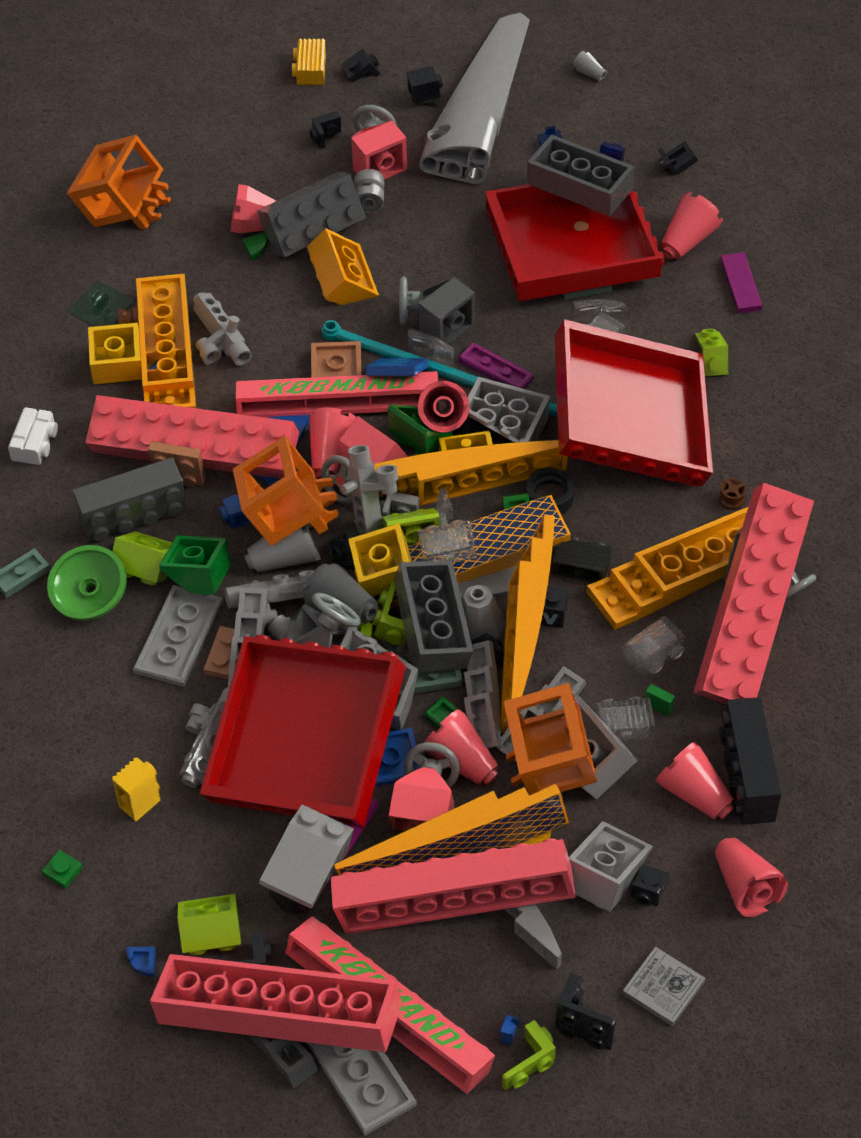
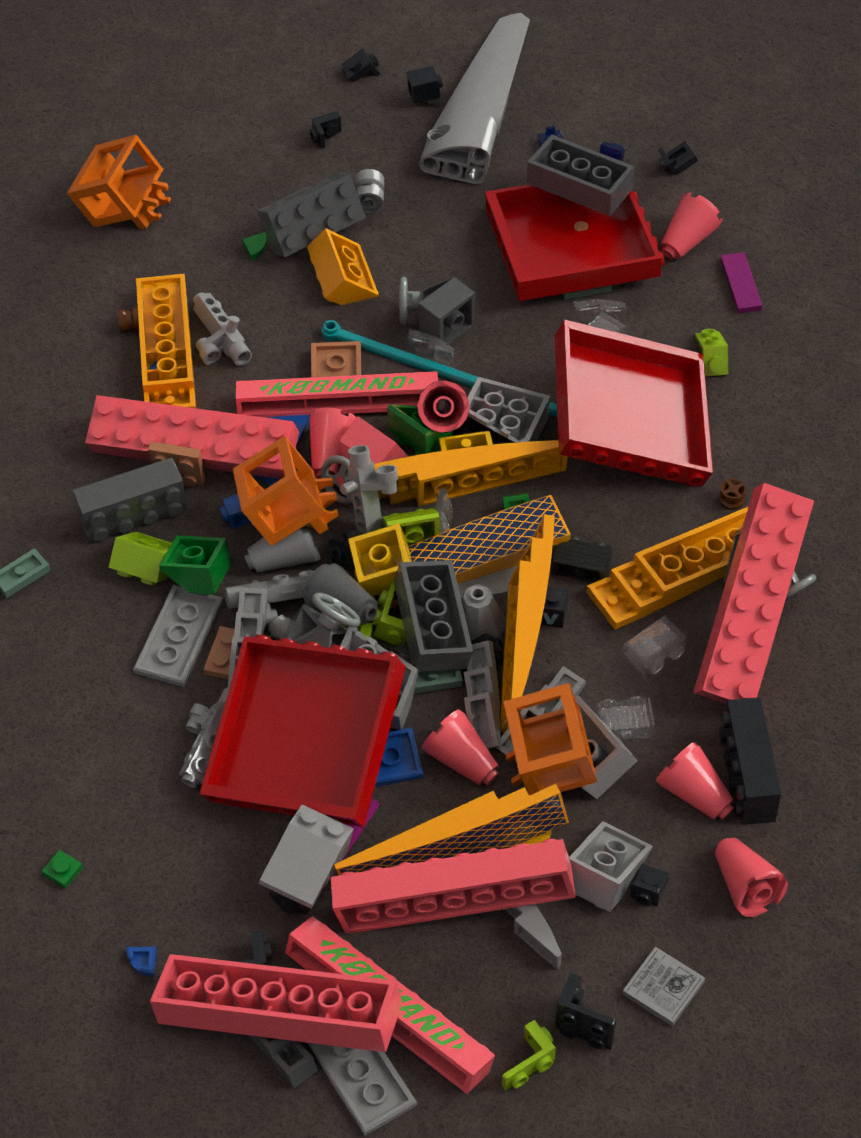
(32, 436): white brick -> none
(77, 573): bright green dish -> none
(100, 305): clear green piece -> none
(115, 353): yellow brick -> none
(136, 788): yellow brick -> none
(209, 924): lime slope -> none
(245, 214): coral cone -> none
(310, 62): yellow brick -> none
(378, 143): coral piece -> none
(397, 366): blue tile -> none
(399, 504): light grey bracket -> none
(423, 792): coral piece -> none
(439, 711): green tile -> none
(448, 542): clear brick -> none
(495, 366): magenta tile -> none
(509, 1030): blue tile -> none
(553, 476): black tyre -> none
(588, 65): light grey cone -> none
(660, 700): green tile -> none

